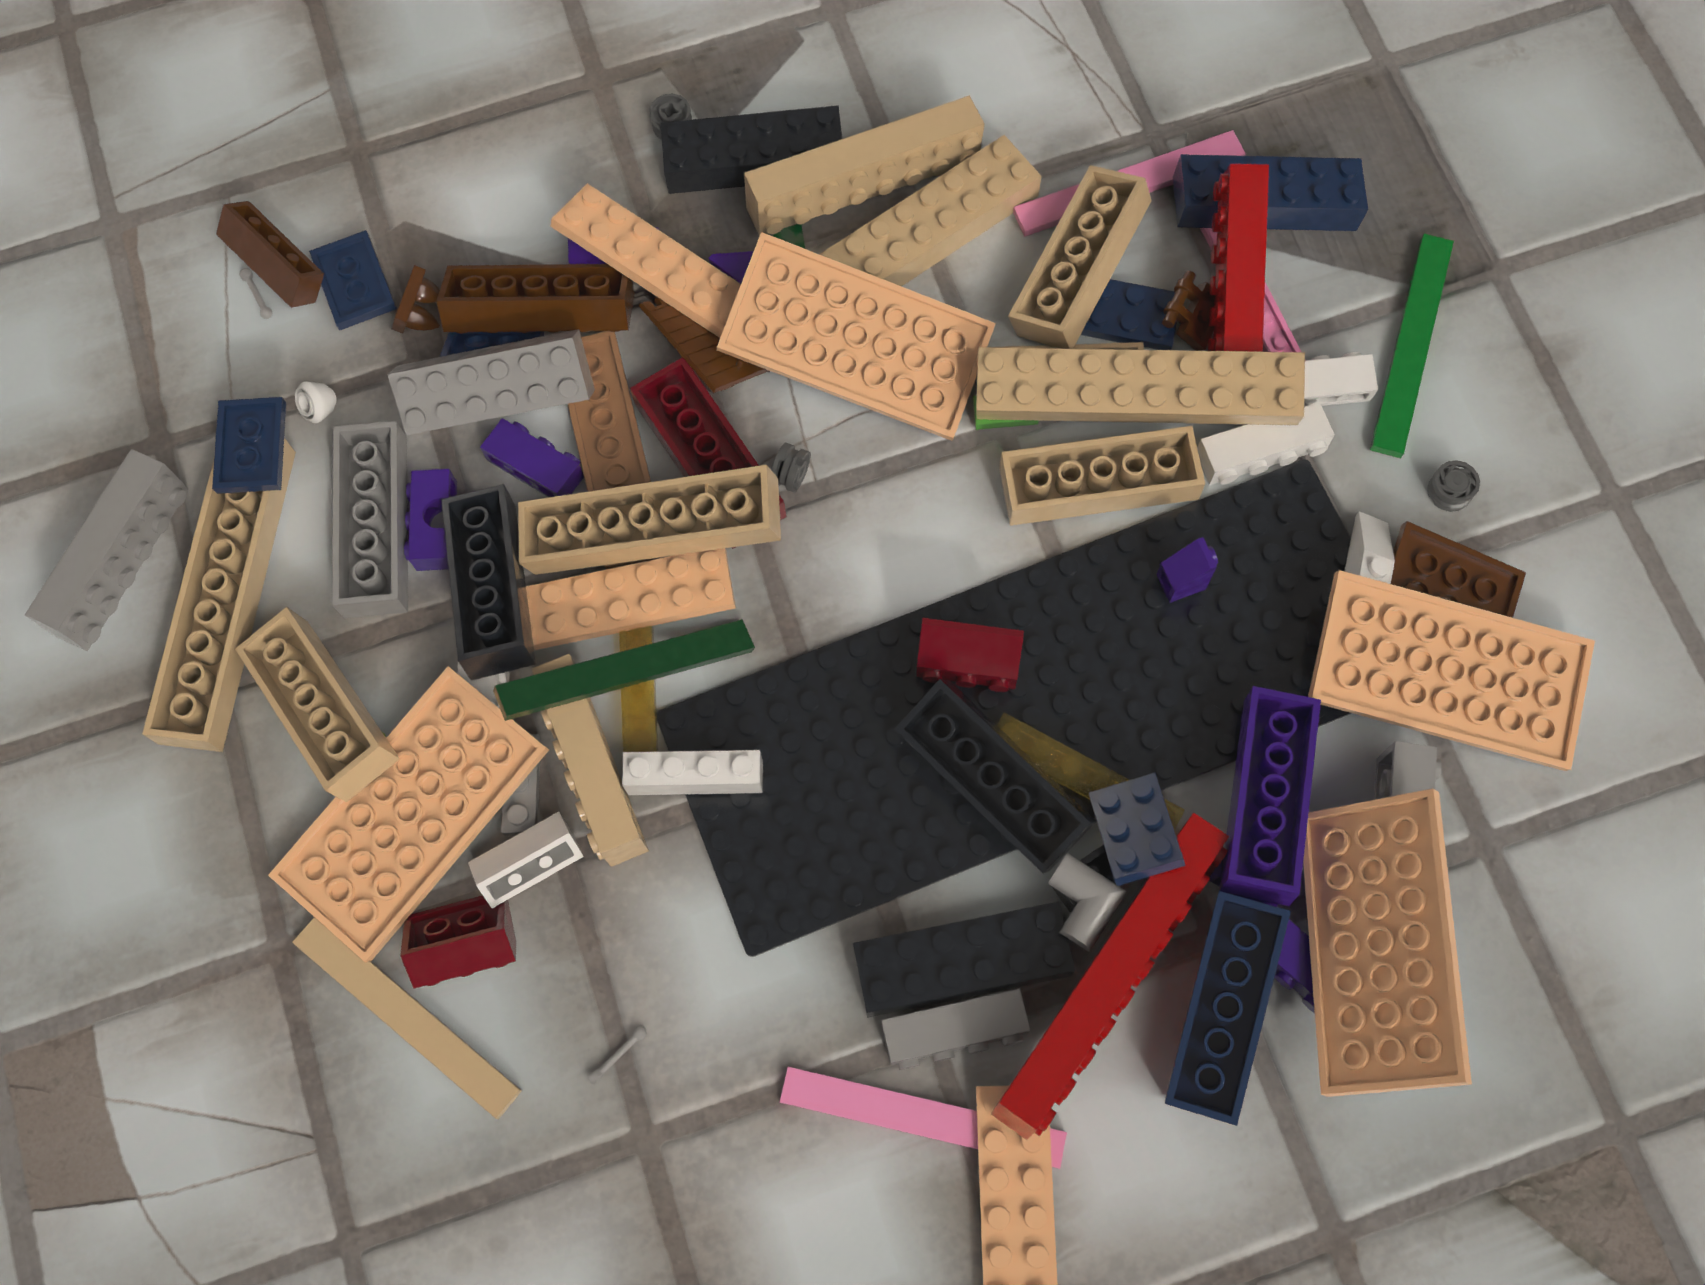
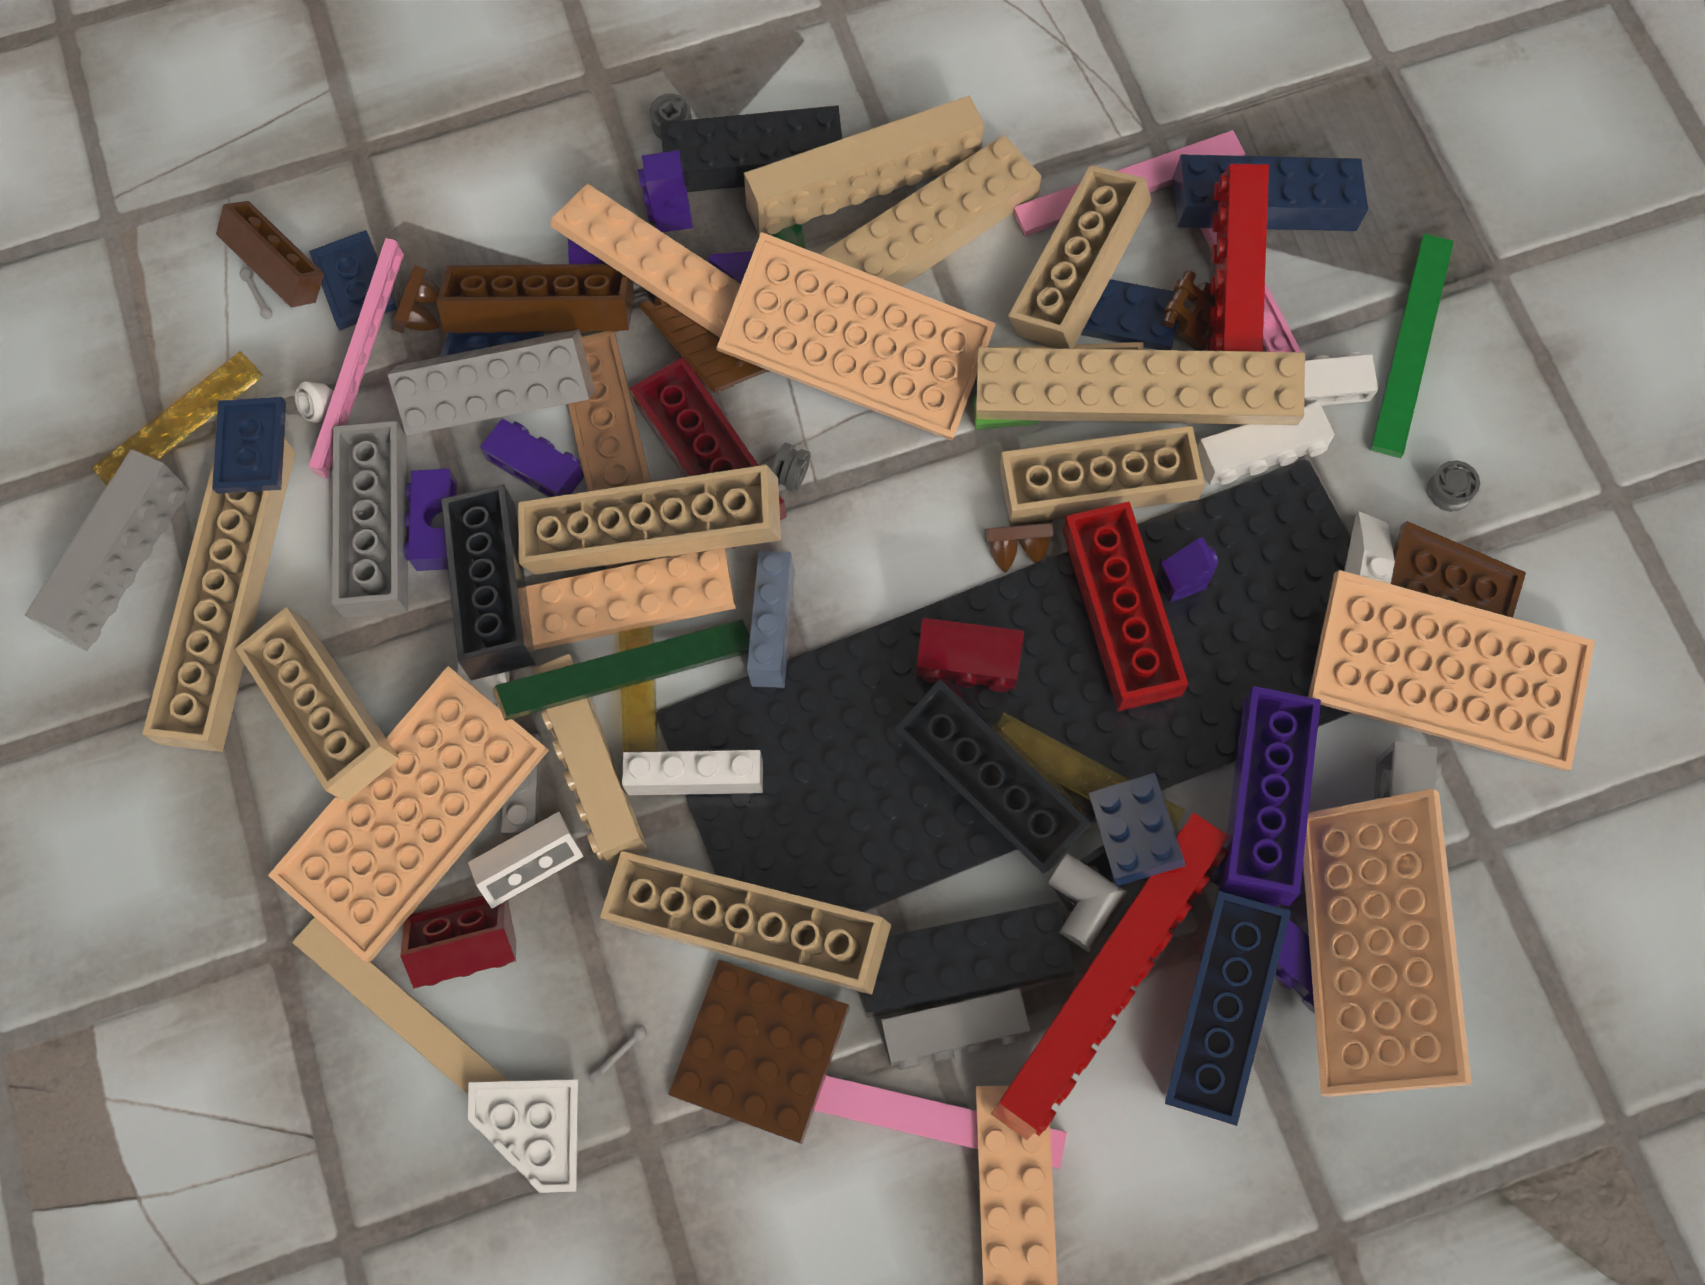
(184, 415): none -> clear yellow plate
(357, 355): none -> bright pink tile
(531, 1127): none -> white plate
(665, 191): none -> dark purple arch
(747, 921): none -> tan brick
(760, 1051): none -> reddish brown plate
(771, 619): none -> sand blue brick
(1004, 542): none -> reddish brown tile
(1124, 606): none -> red brick

